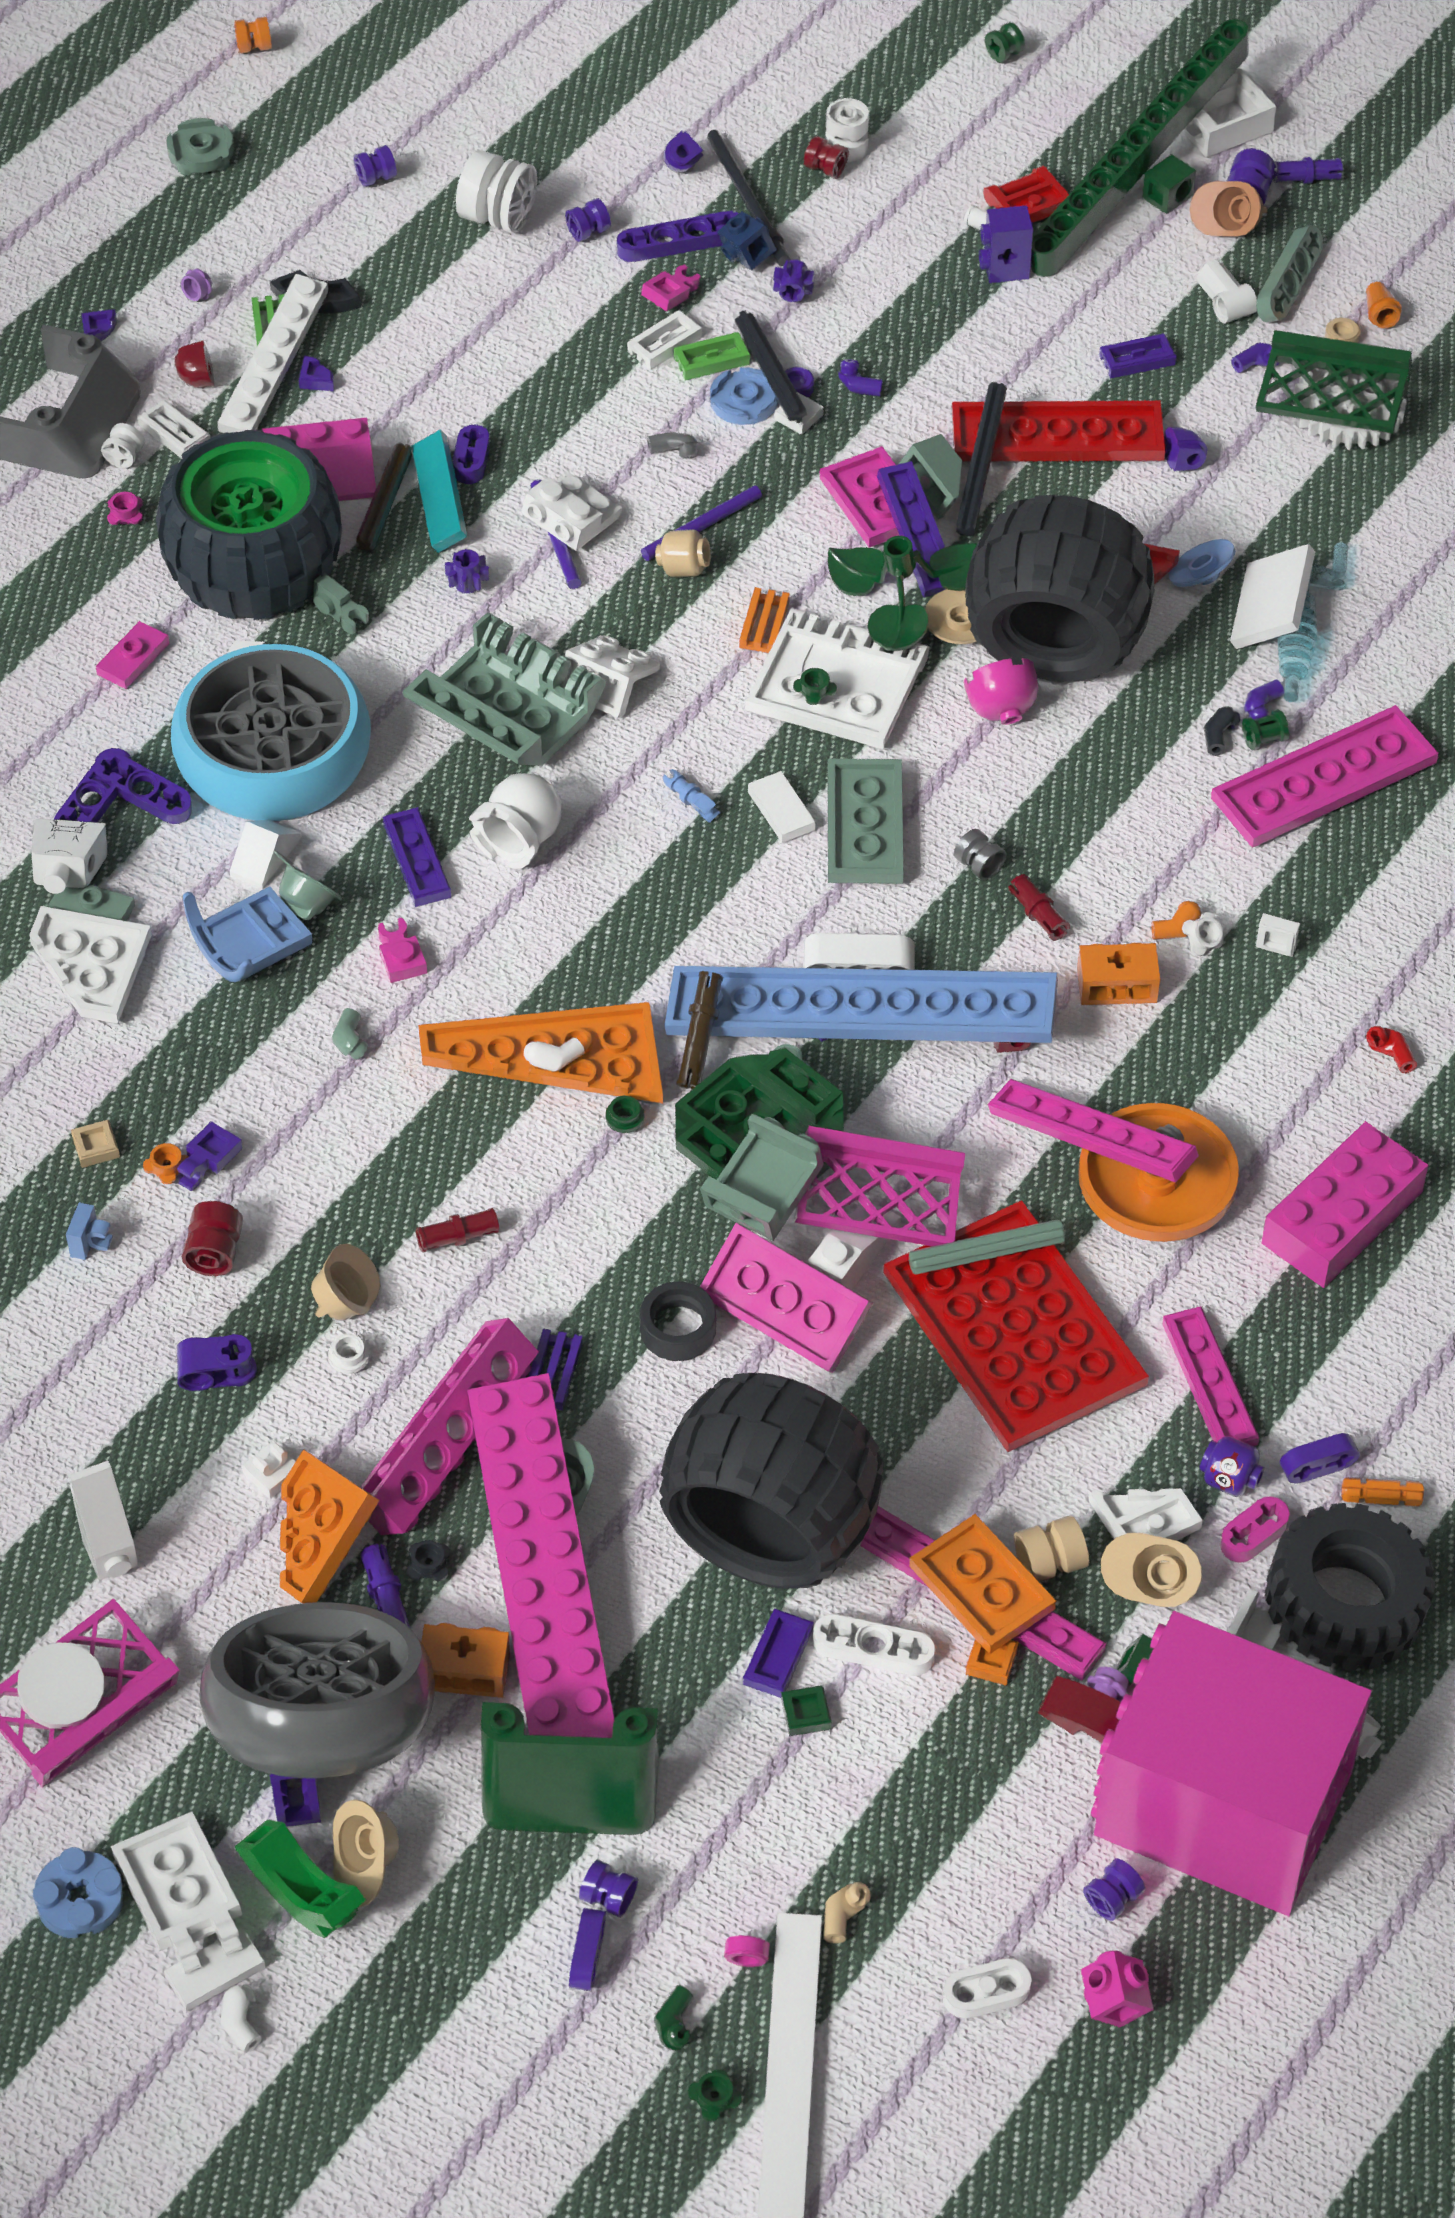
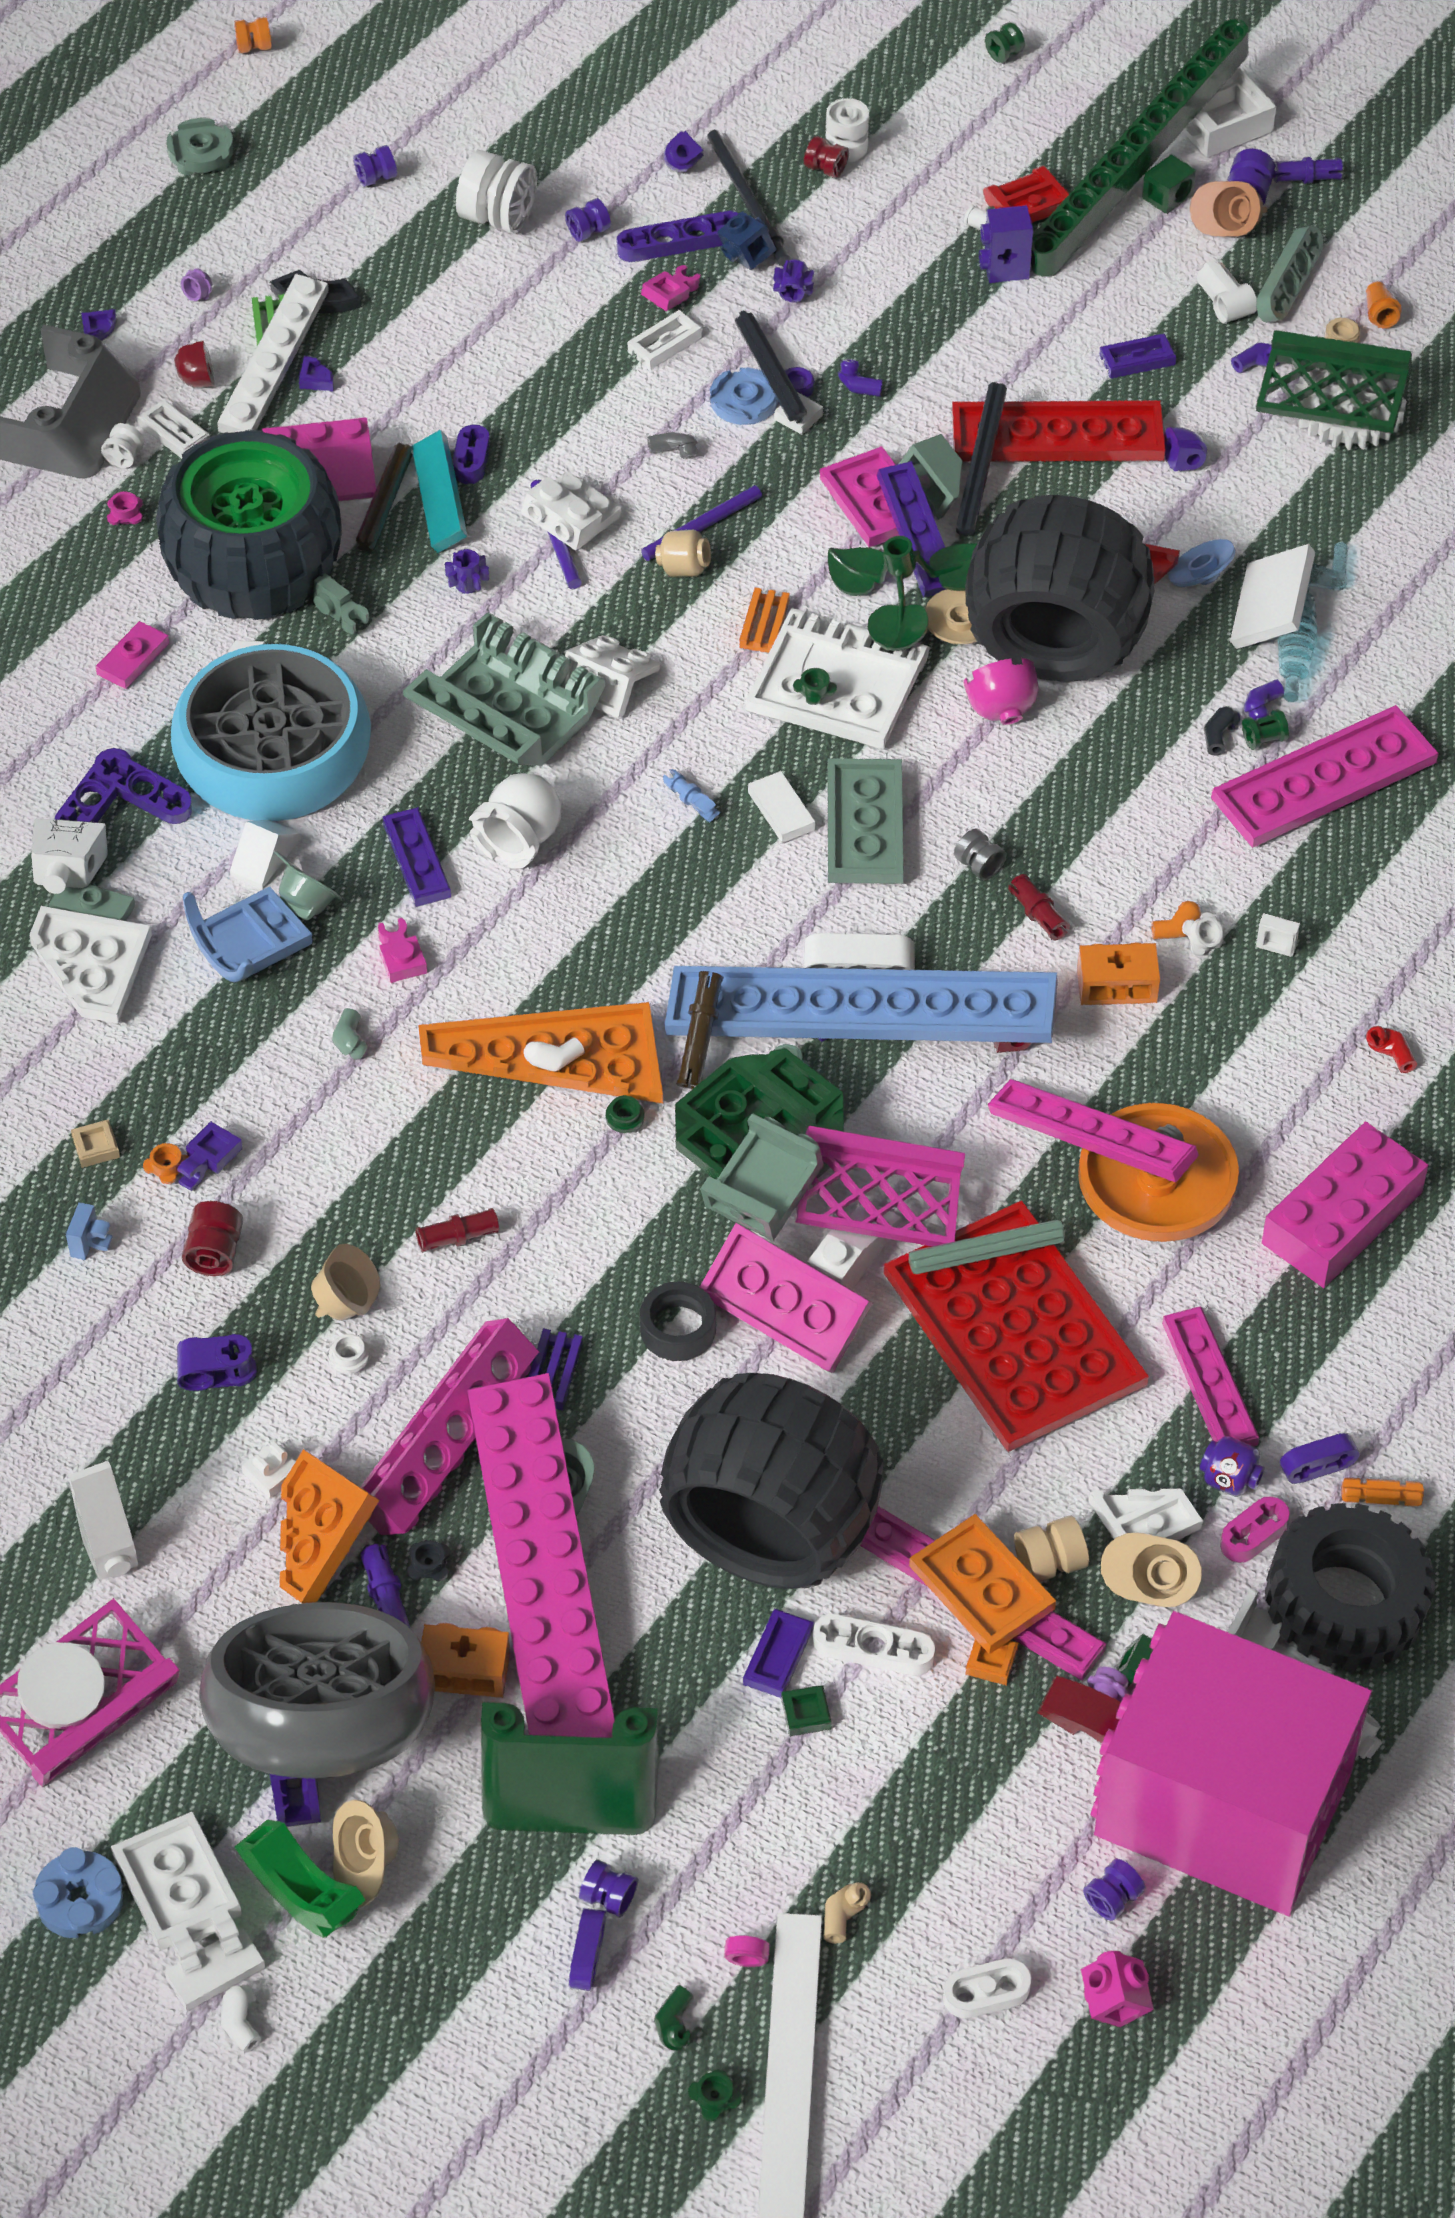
(713, 360): bright green tile -> none

